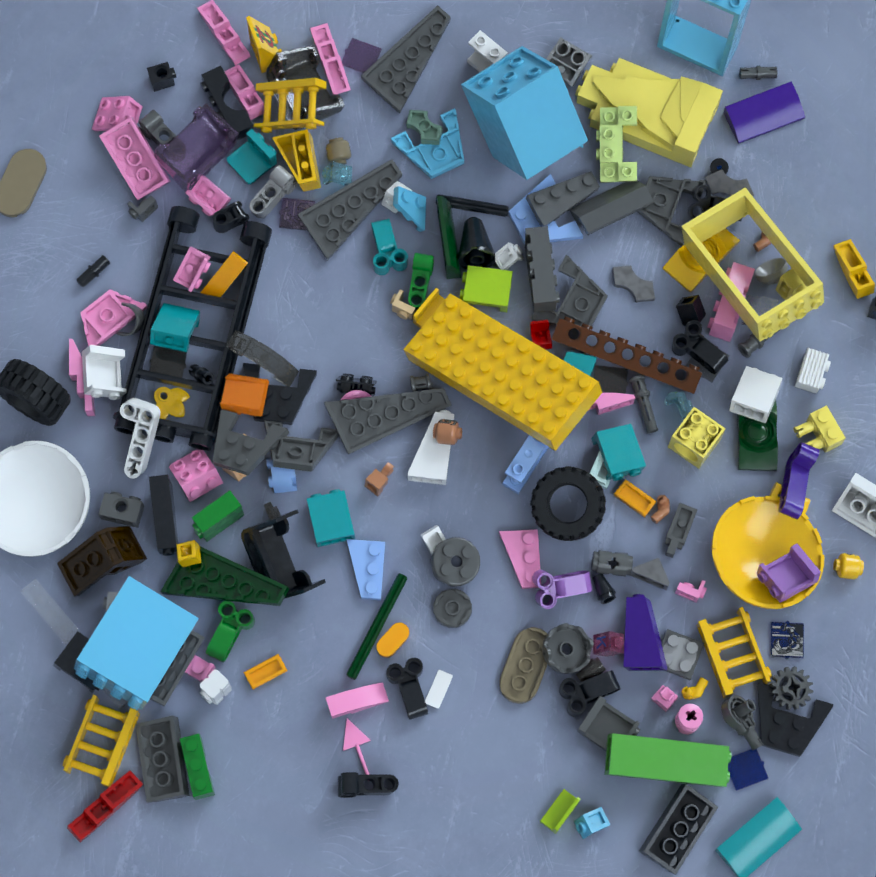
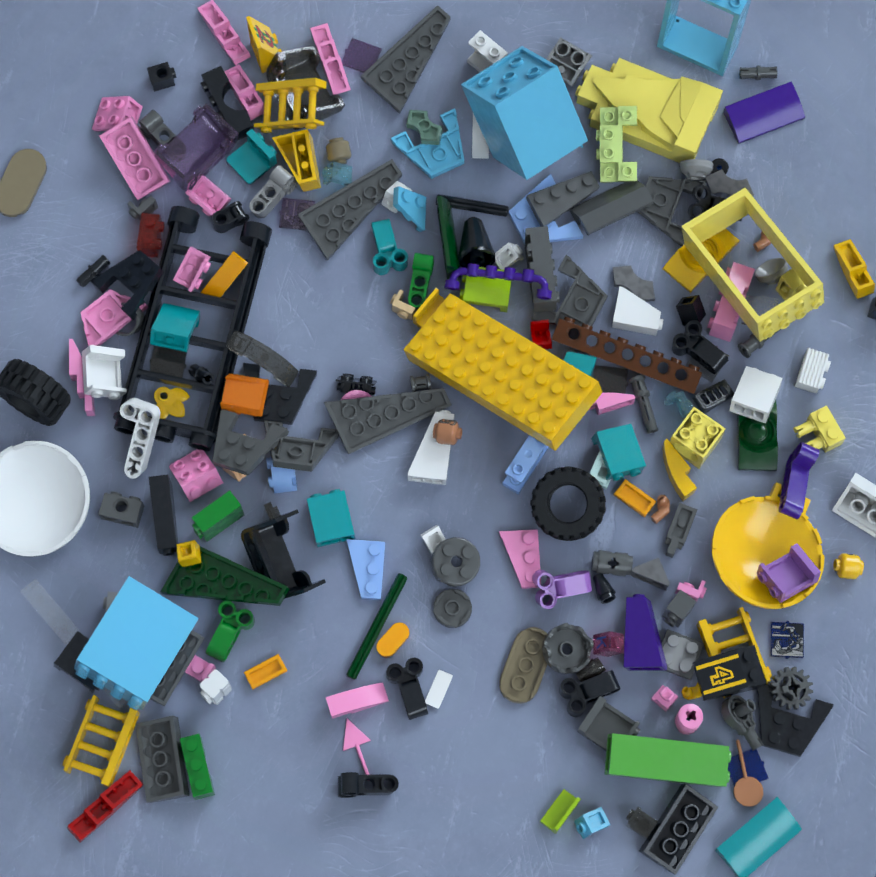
(101, 555): dark brown bracket -> none
(137, 274): none -> black wing
(149, 234): none -> clear red brick
(378, 480): nougat piece -> none
(479, 146): none -> white sticker
(492, 273): none -> dark purple bar
(635, 314): none -> white slope
(640, 822): none -> clear smoke bracket
(677, 471): none -> yellow slope
(678, 609): none -> dark grey brick
(696, 168): none -> light grey piece
(698, 398): none -> black slope
(729, 673): none -> black slope
(747, 790): none -> nougat piece

